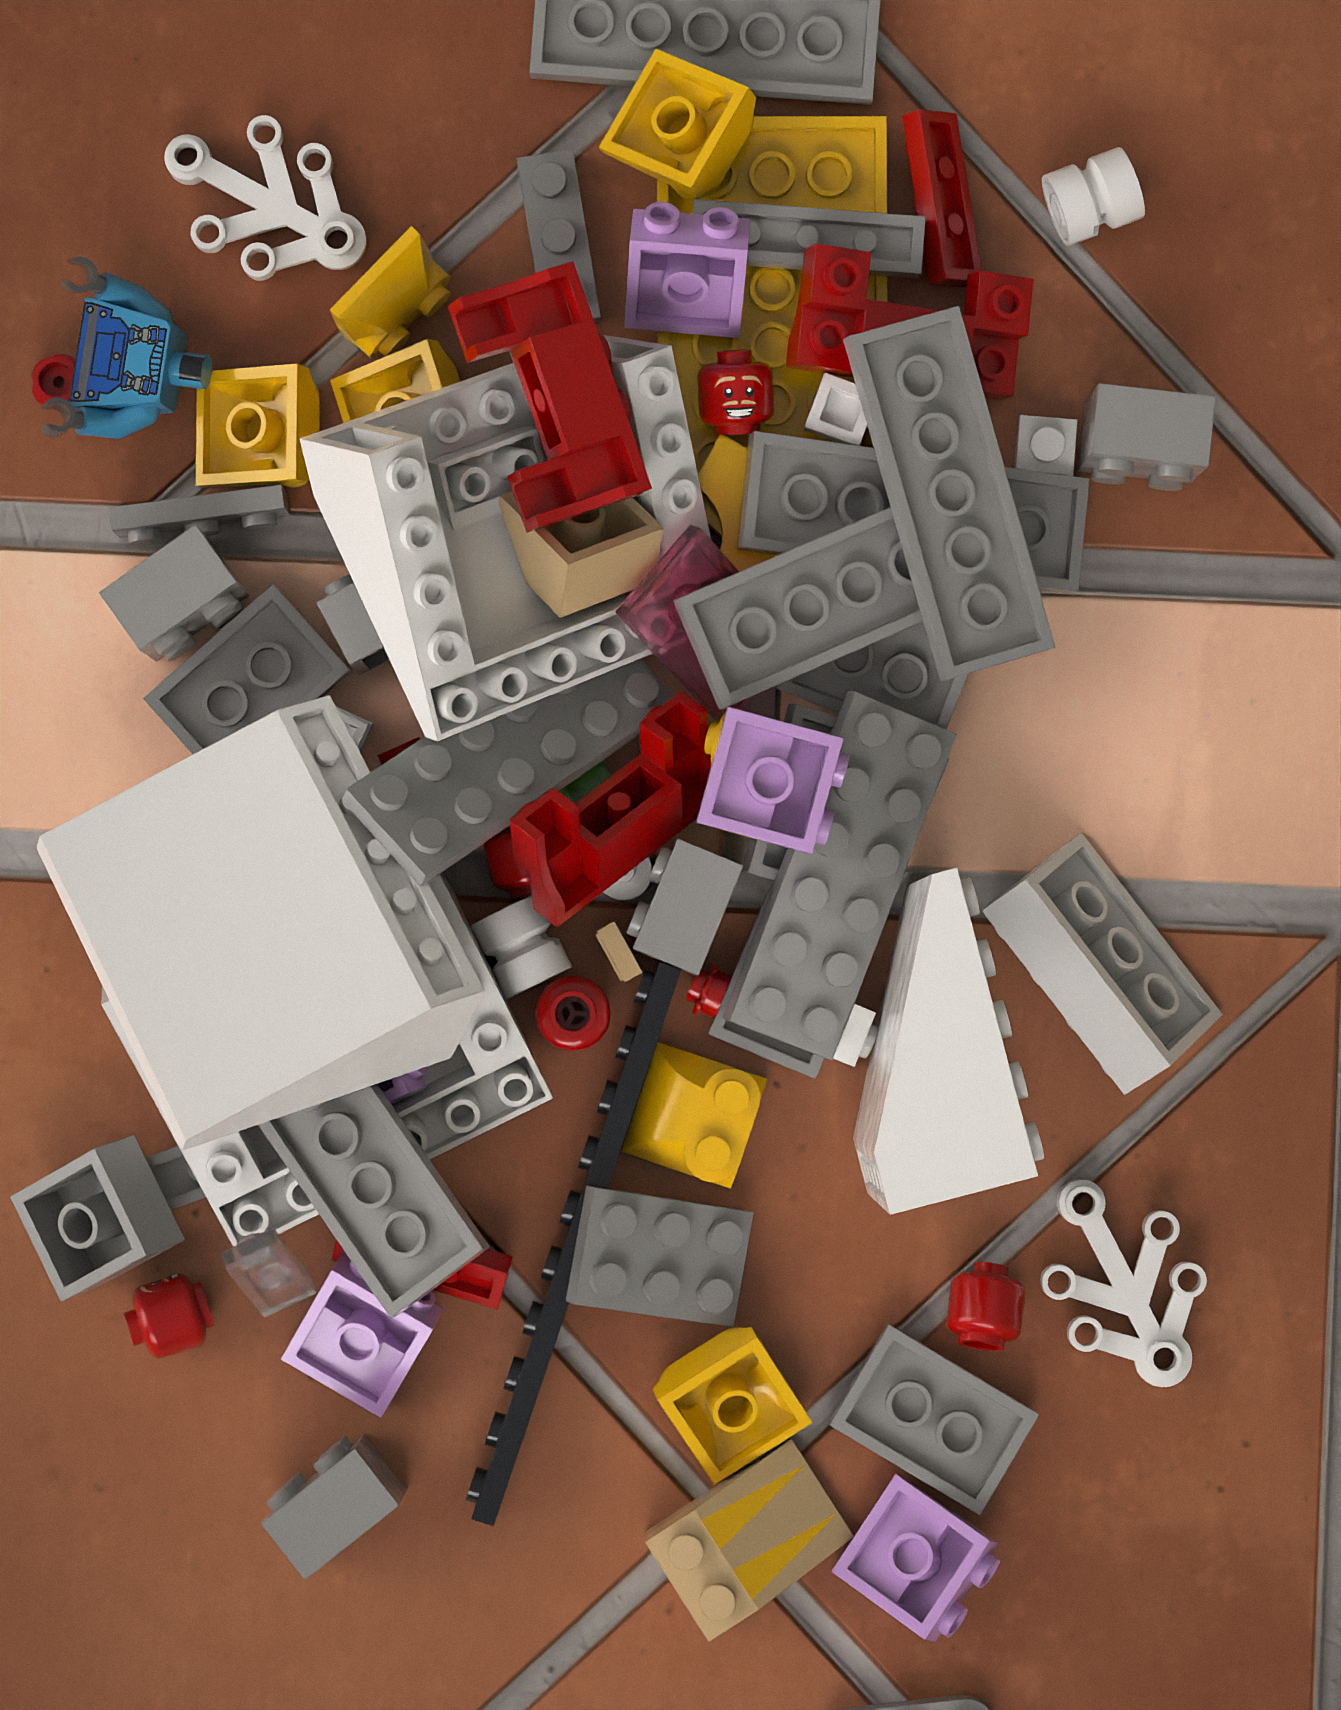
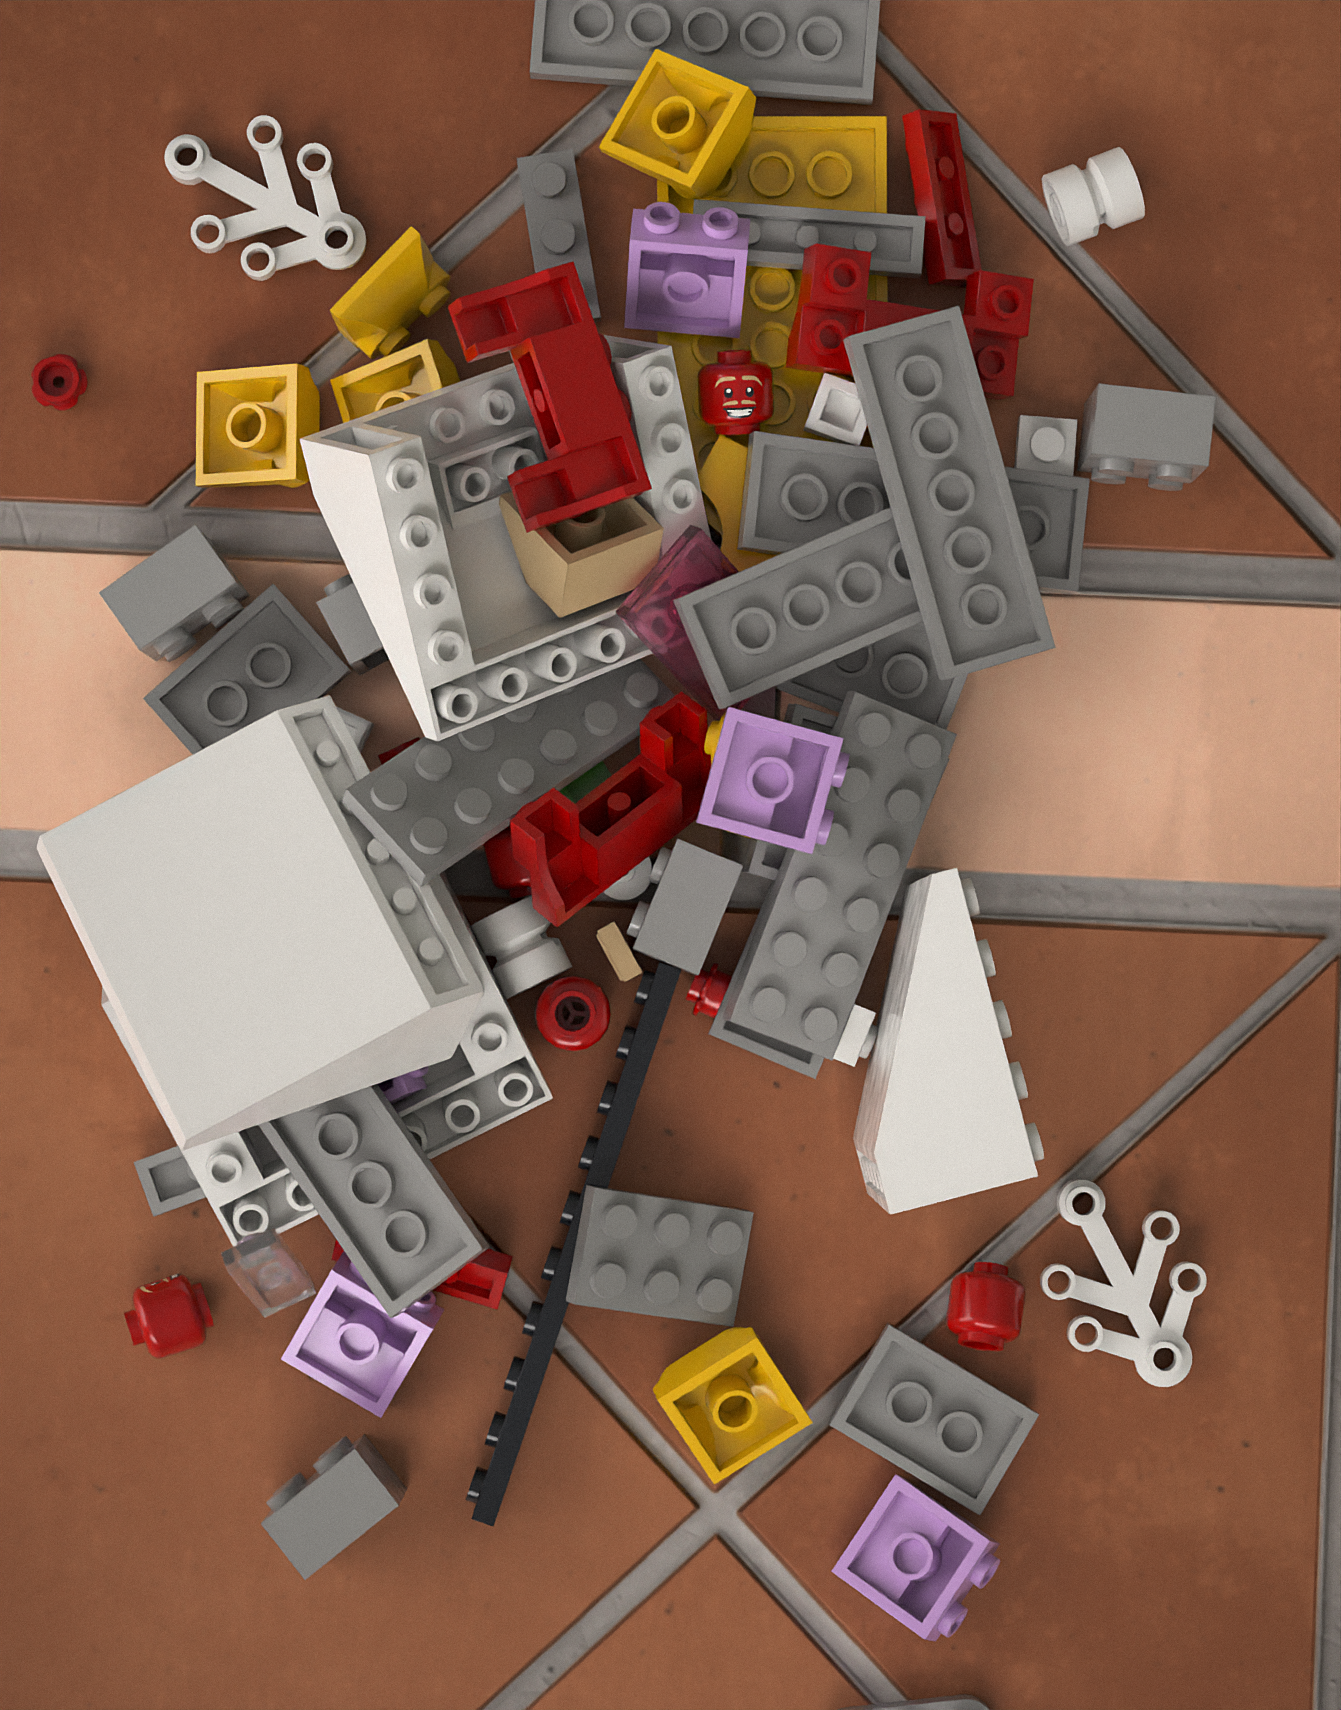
(97, 1218): light grey brick -> none
(125, 360): torso -> none
(253, 507): light grey plate -> none
(694, 1115): yellow slope -> none
(748, 1539): tan slope -> none
(1103, 964): white slope -> none

